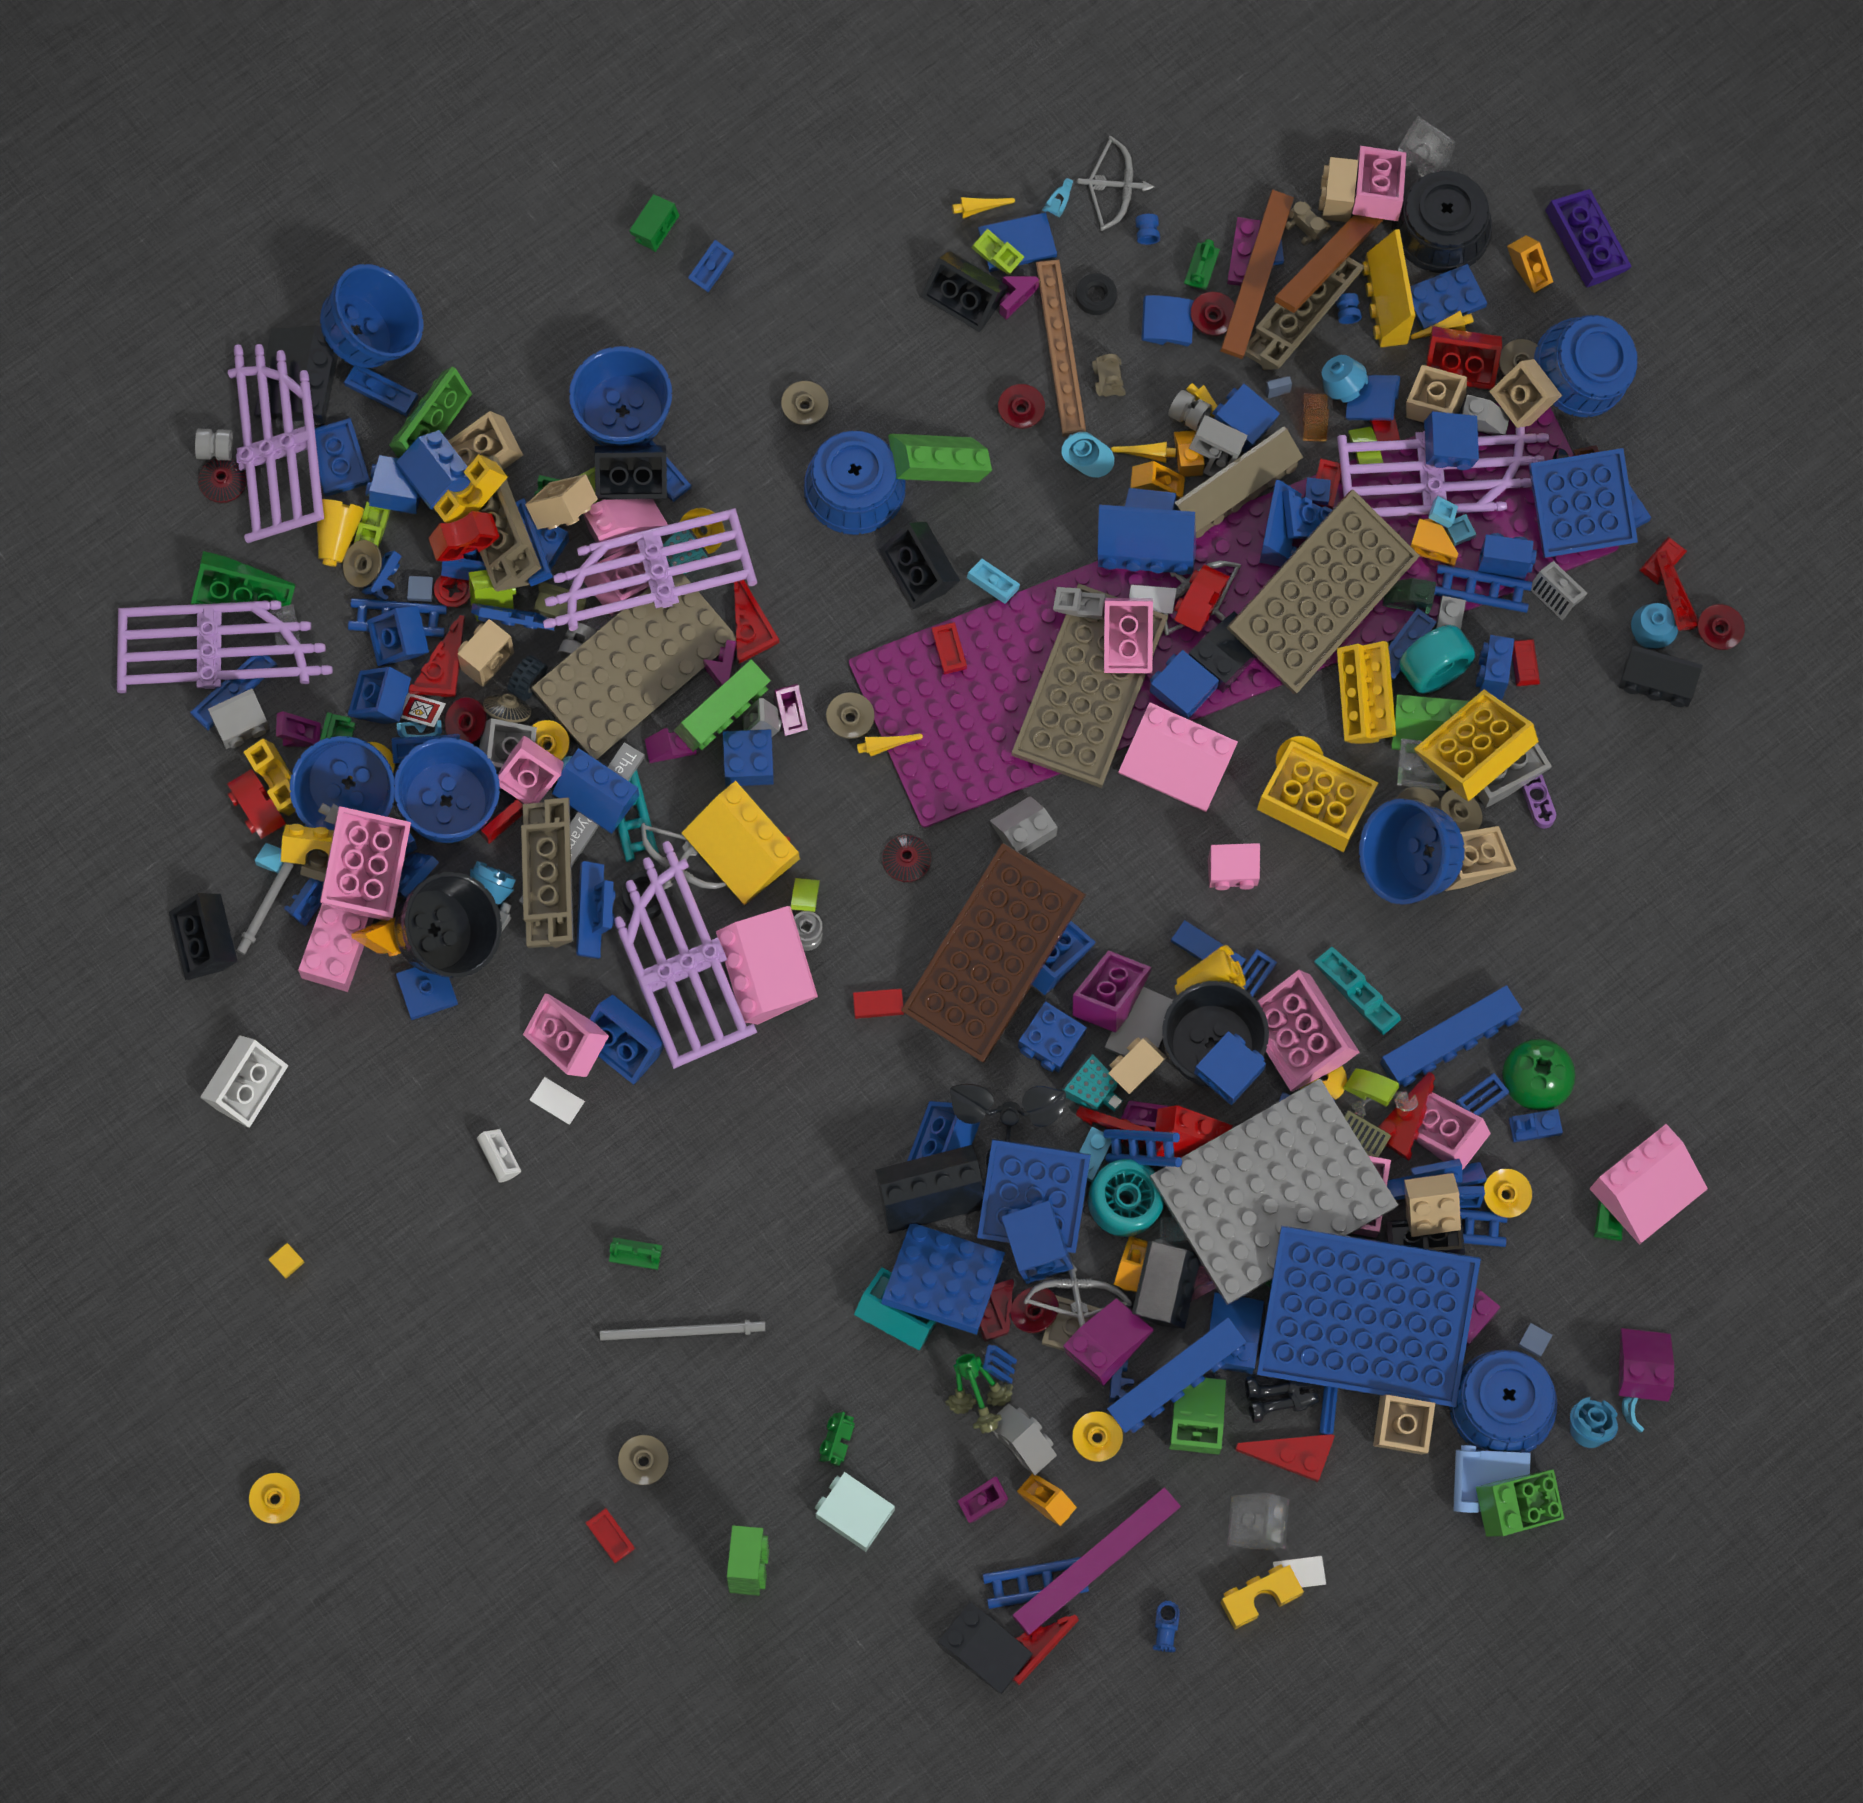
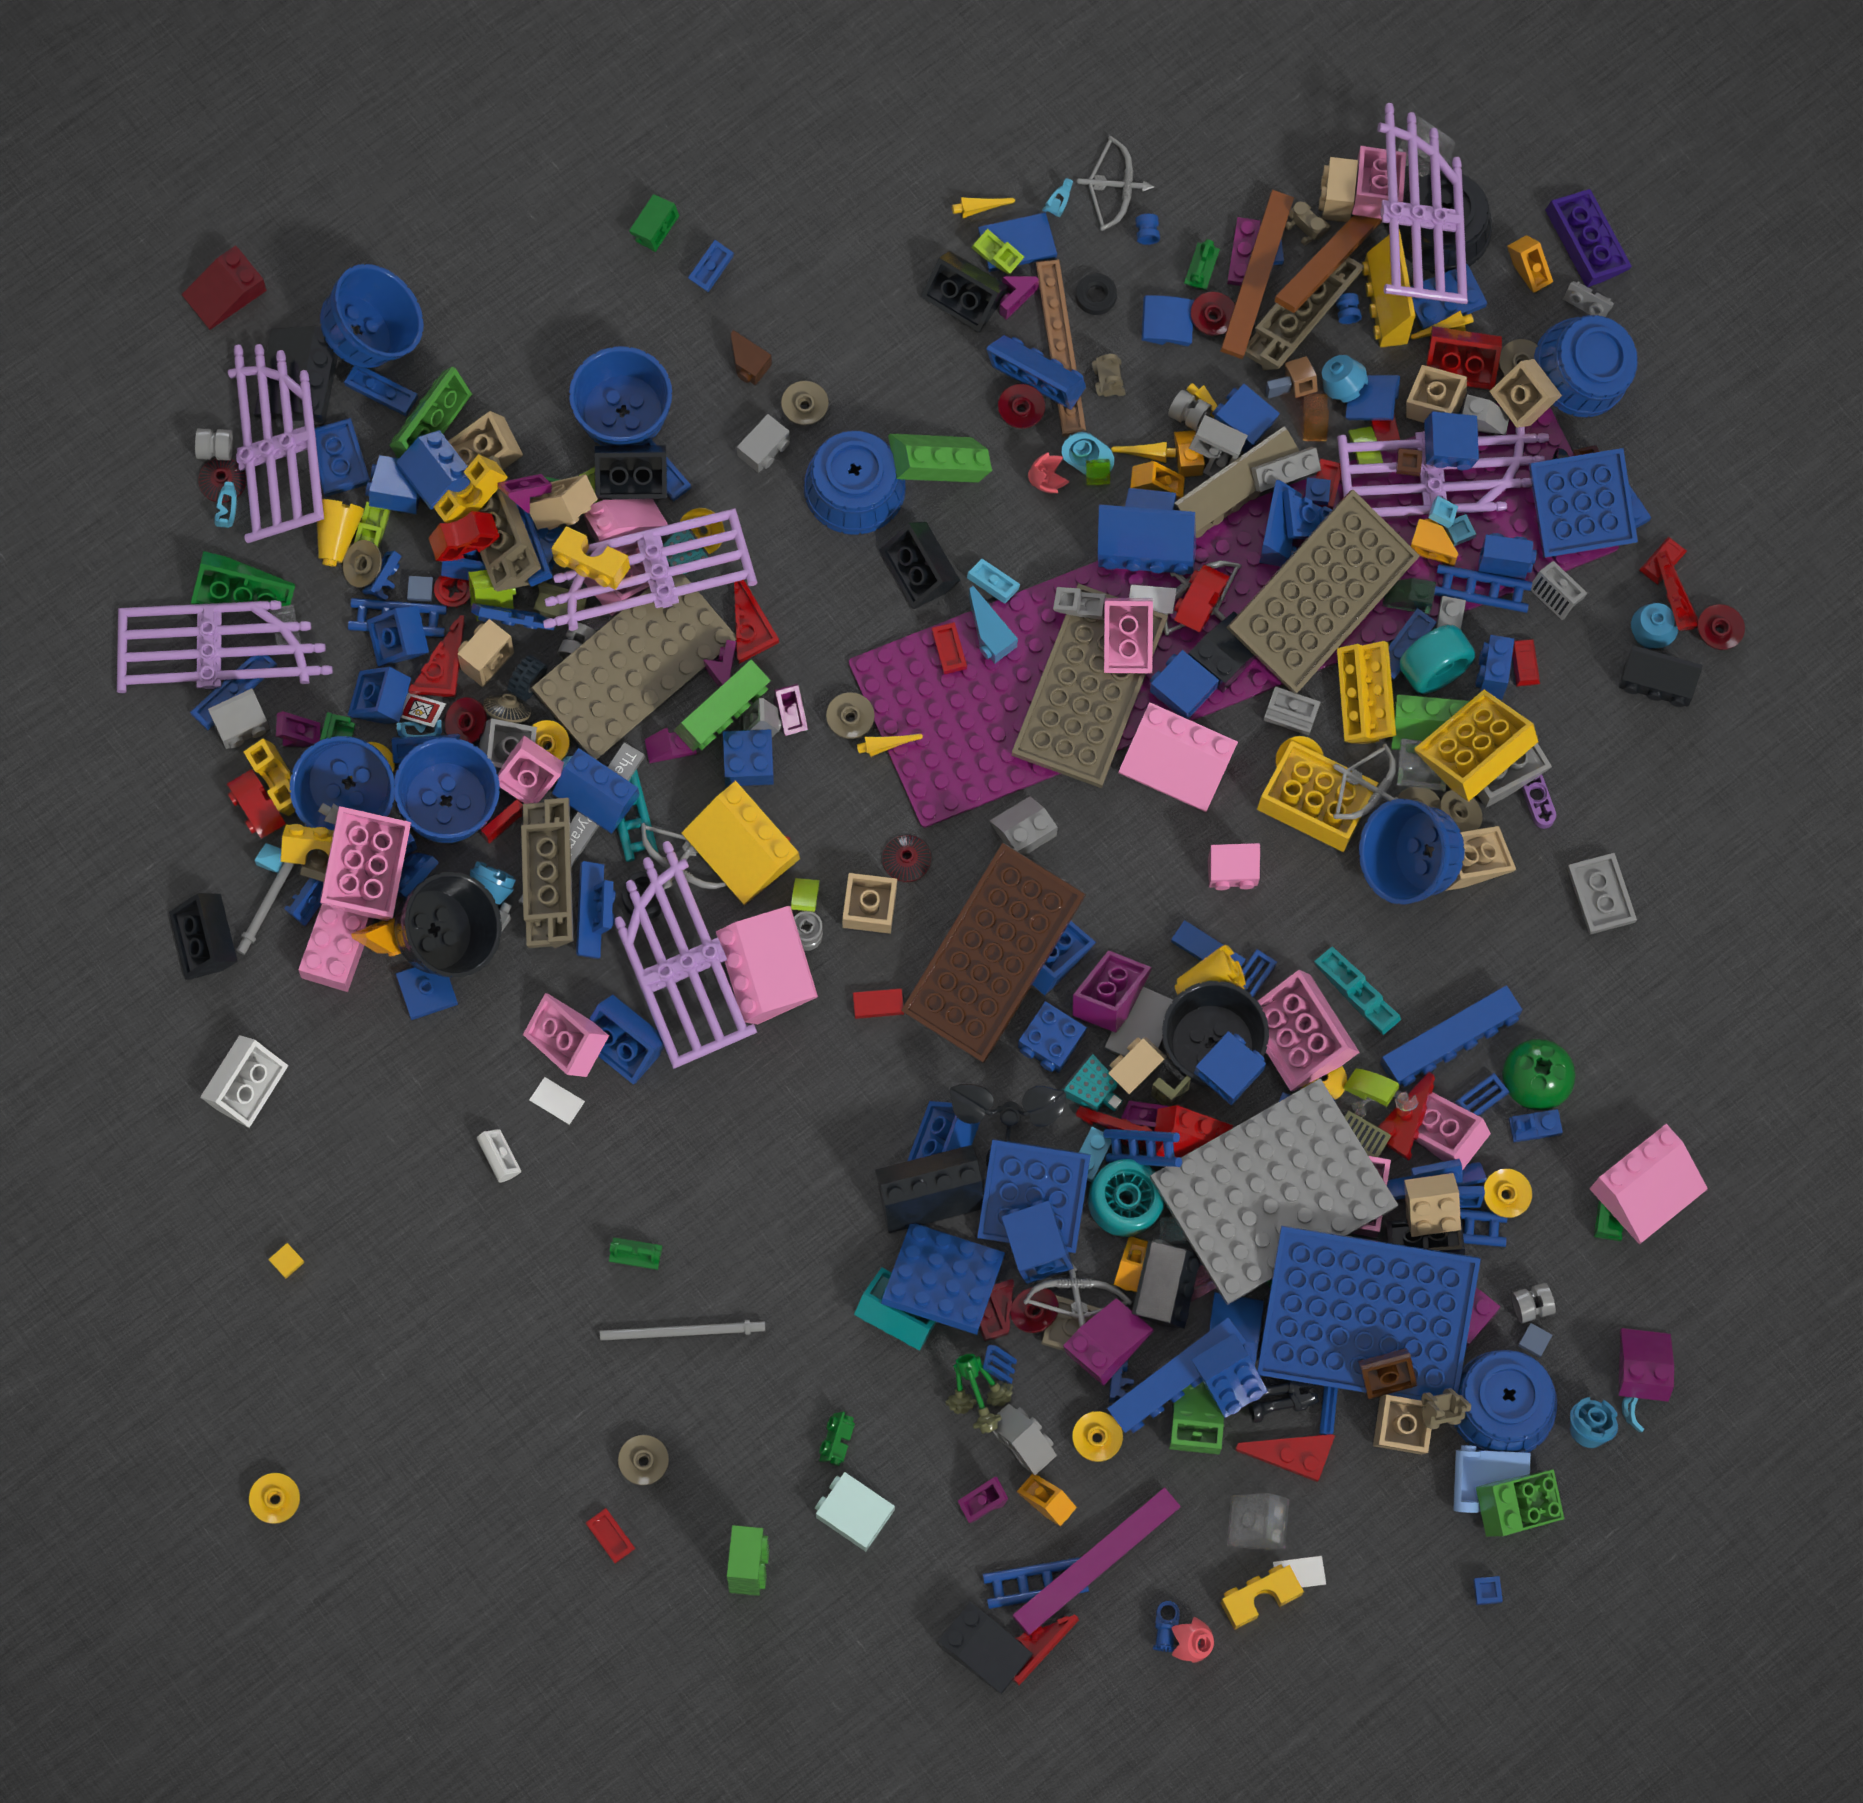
(224, 288): none -> dark red slope
(228, 489): none -> medium azure helmet
(523, 488): none -> magenta slope
(606, 569): none -> yellow arch
(749, 359): none -> reddish brown slope
(763, 443): none -> light grey brick
(869, 903): none -> tan brick
(993, 634): none -> dark azure slope
(1034, 369): none -> blue slope
(1043, 474): none -> coral piece
(1098, 472): none -> clear neon green tile
(1167, 1095): none -> olive panel
(1188, 1638): none -> coral piece
(1229, 1375): none -> blue brick
(1286, 468): none -> light grey plate
(1292, 711): none -> light grey plate
(1302, 376): none -> medium nougat brick
(1356, 778): none -> light grey piece
(1387, 1373): none -> reddish brown slope
(1409, 462): none -> reddish brown plate
(1423, 216): none -> lavender piece
(1443, 1408): none -> dark tan piece
(1487, 1590): none -> blue plate
(1525, 1305): none -> light grey wheel
(1582, 298): none -> light grey hinge
(1602, 893): none -> light grey plate

